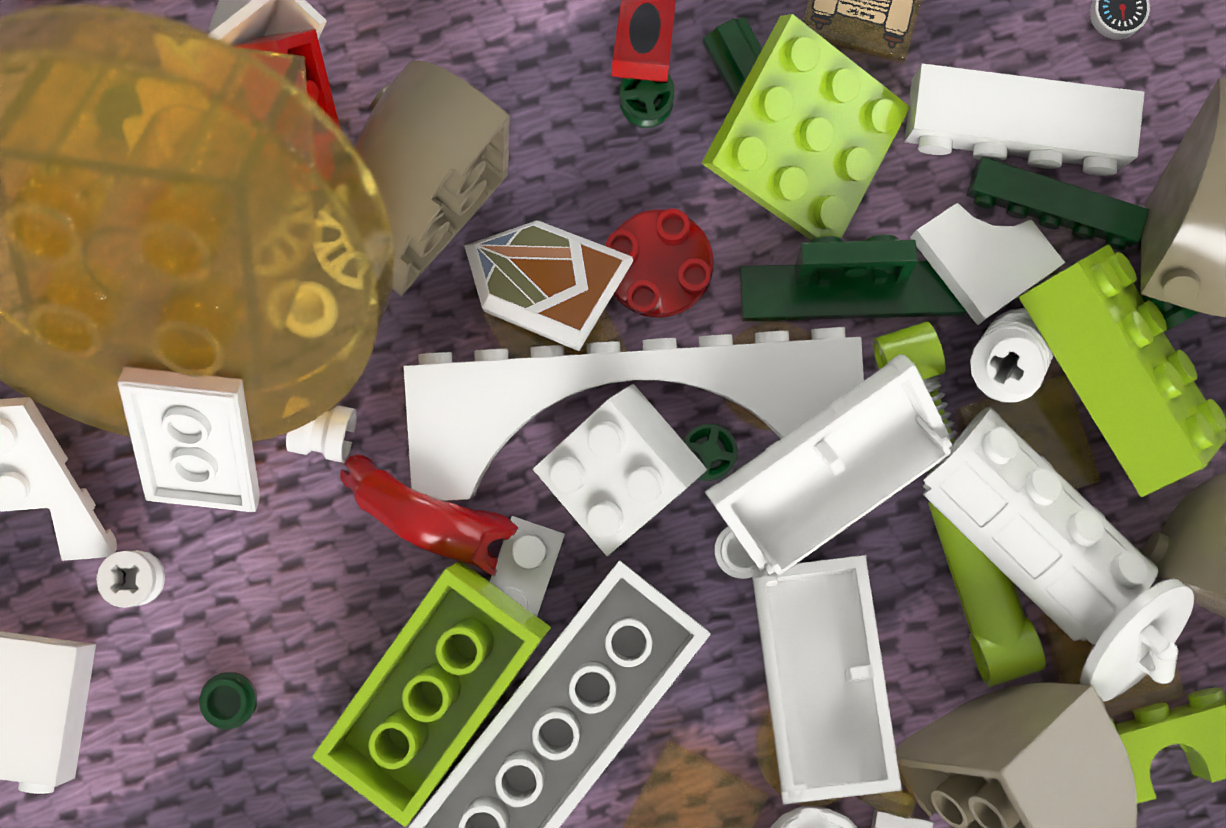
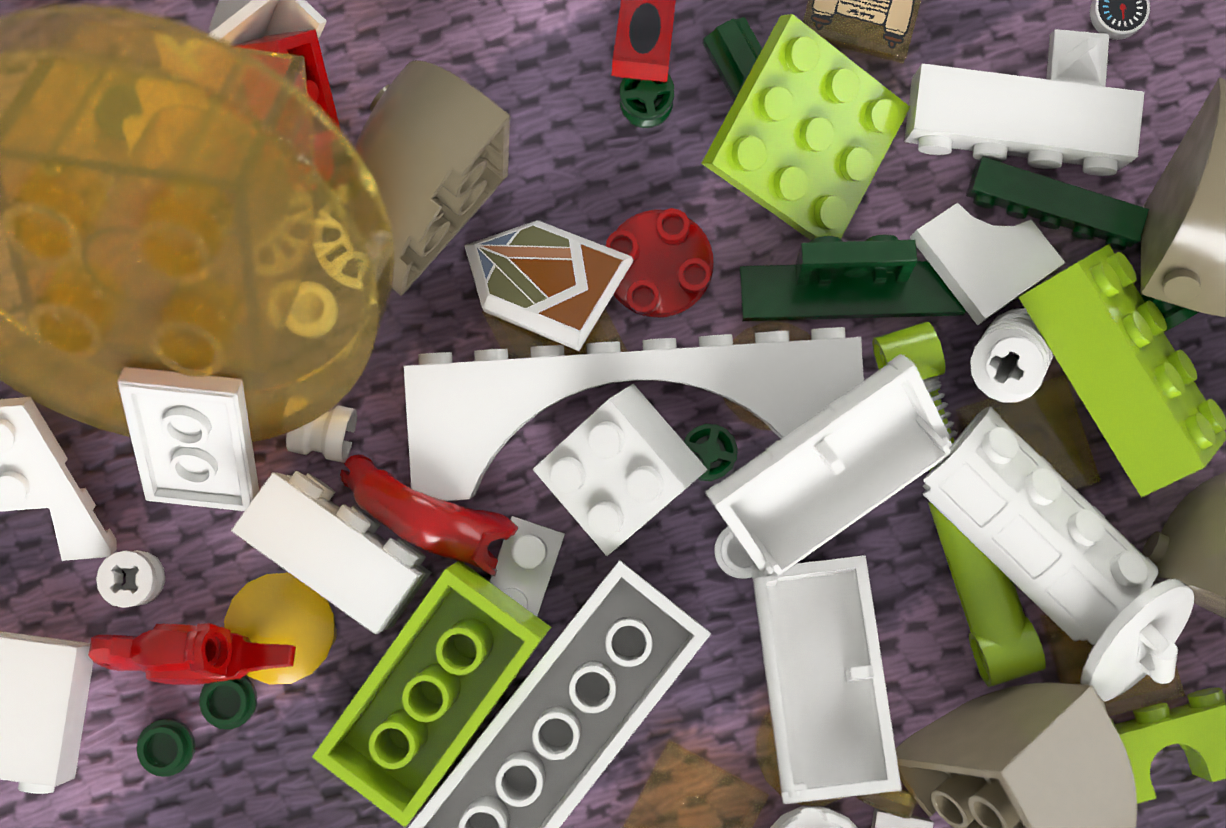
(165, 747): none -> dark green plate
(188, 654): none -> red animal
(285, 612): none -> yellow dish
(333, 549): none -> white piece
(1078, 57): none -> white tile

